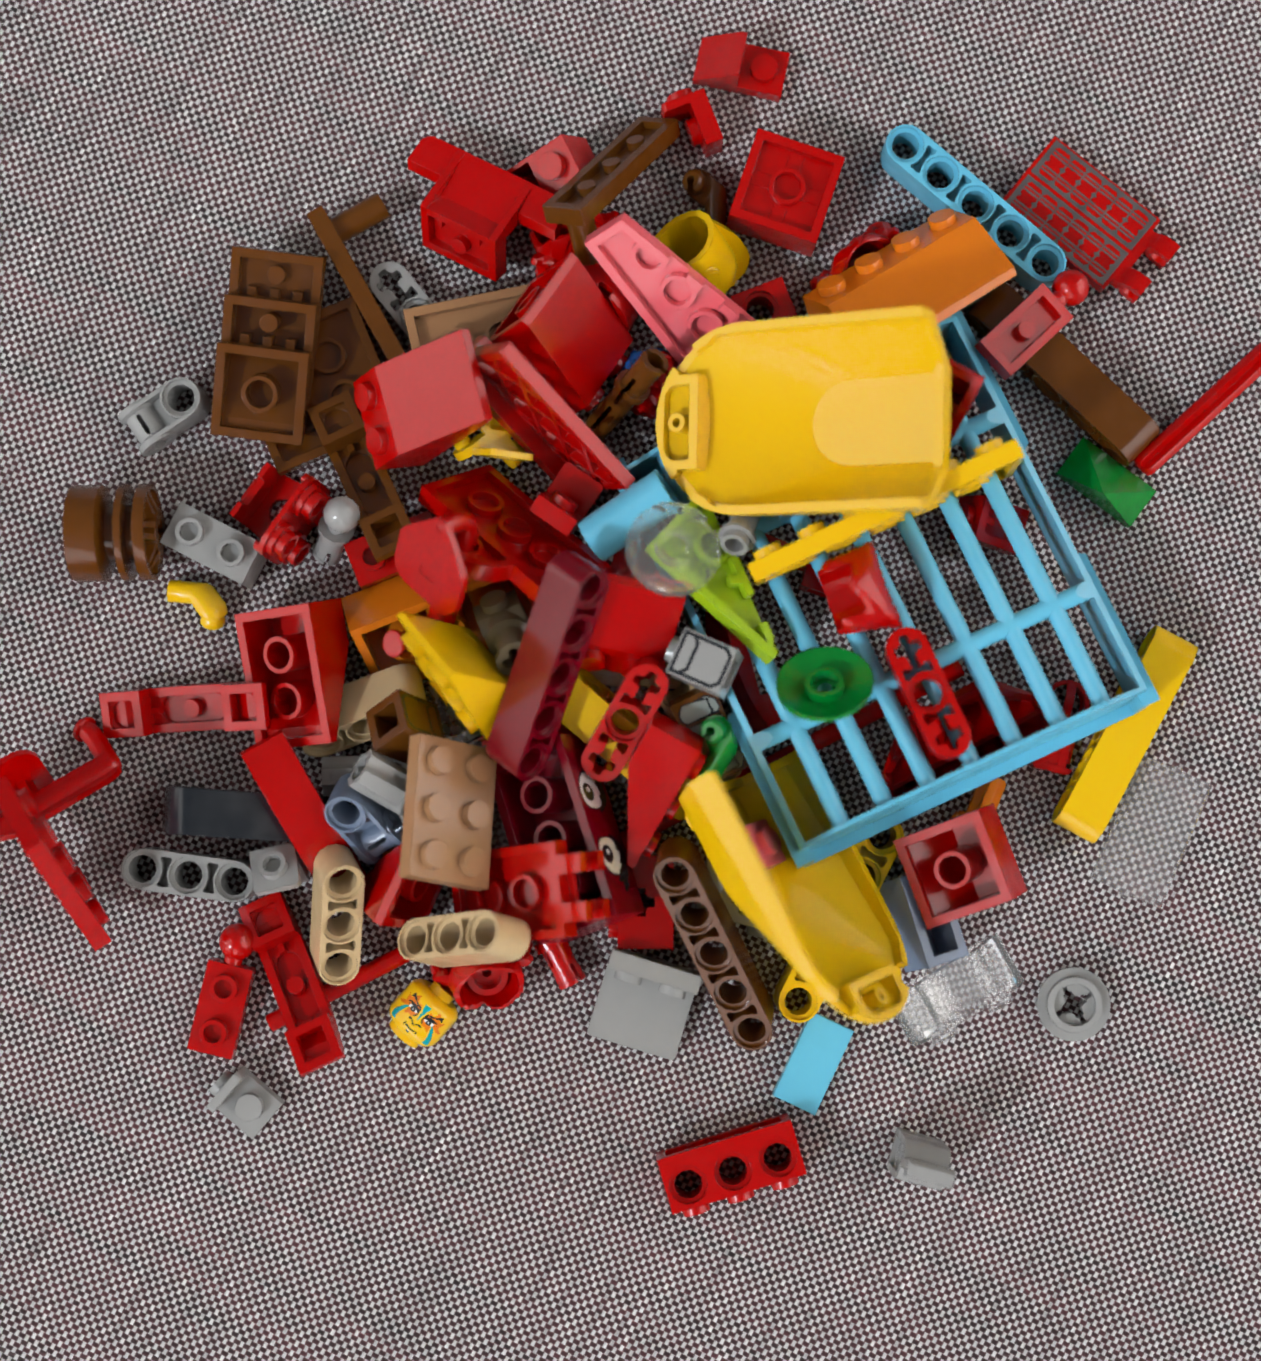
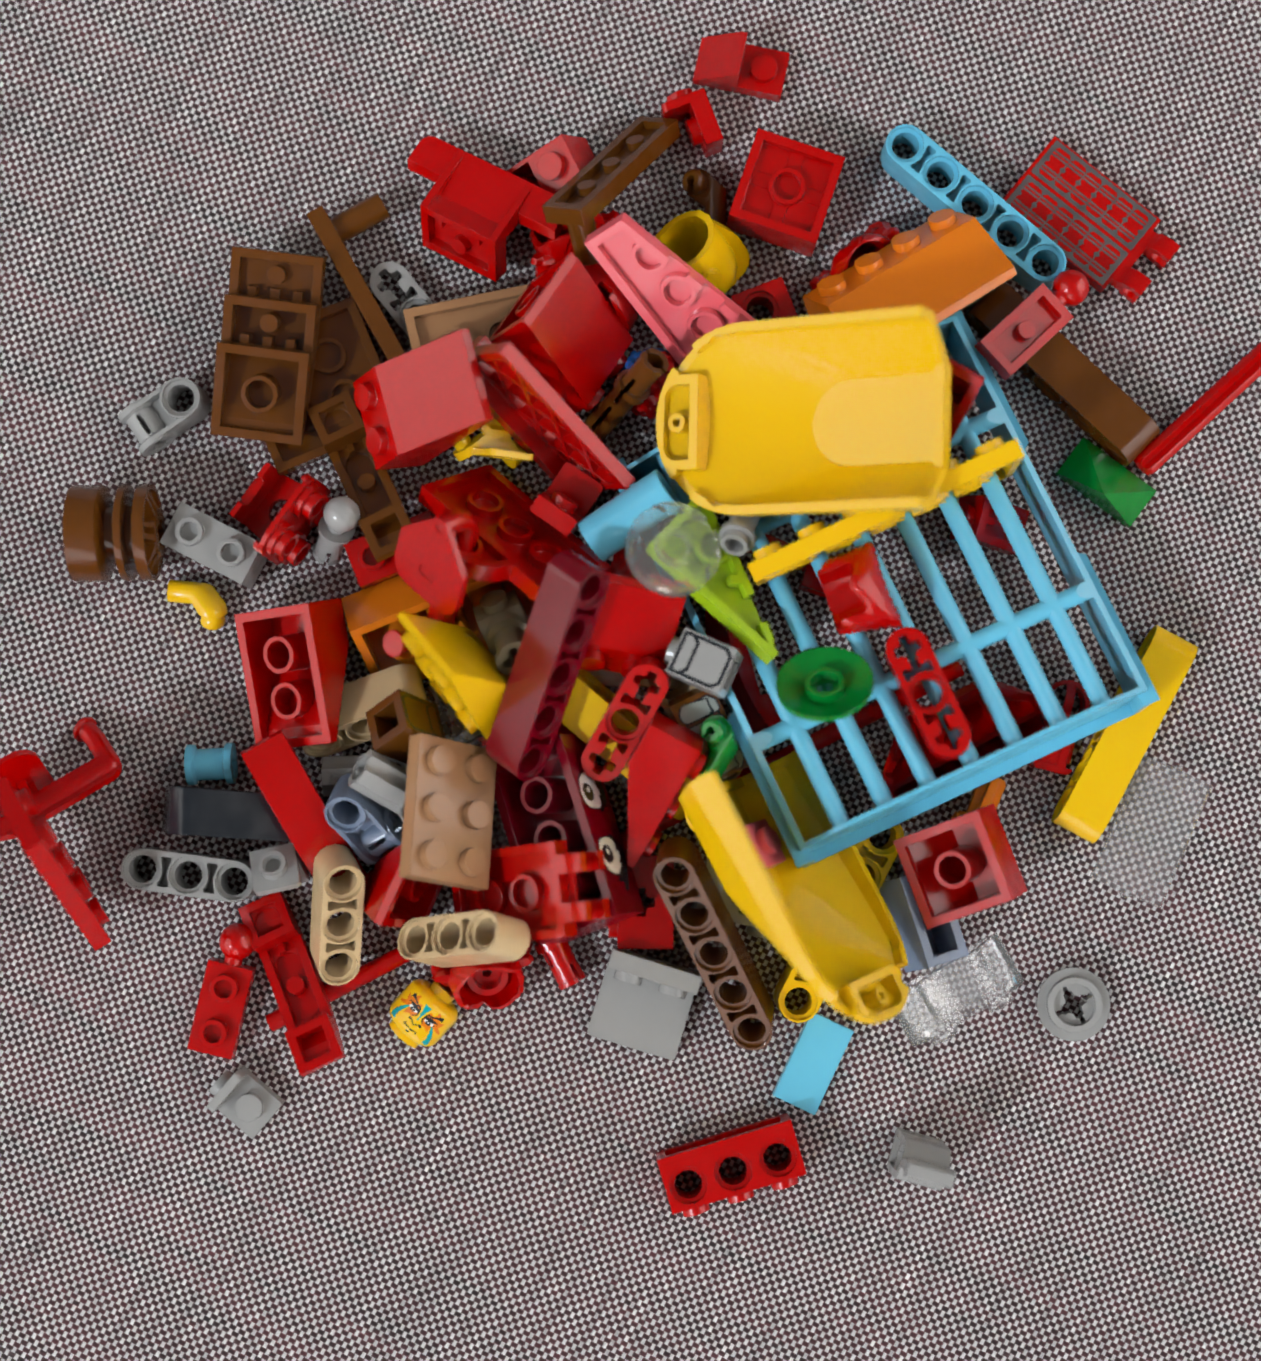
(185, 709): red slope -> none
(211, 764): none -> medium azure bush

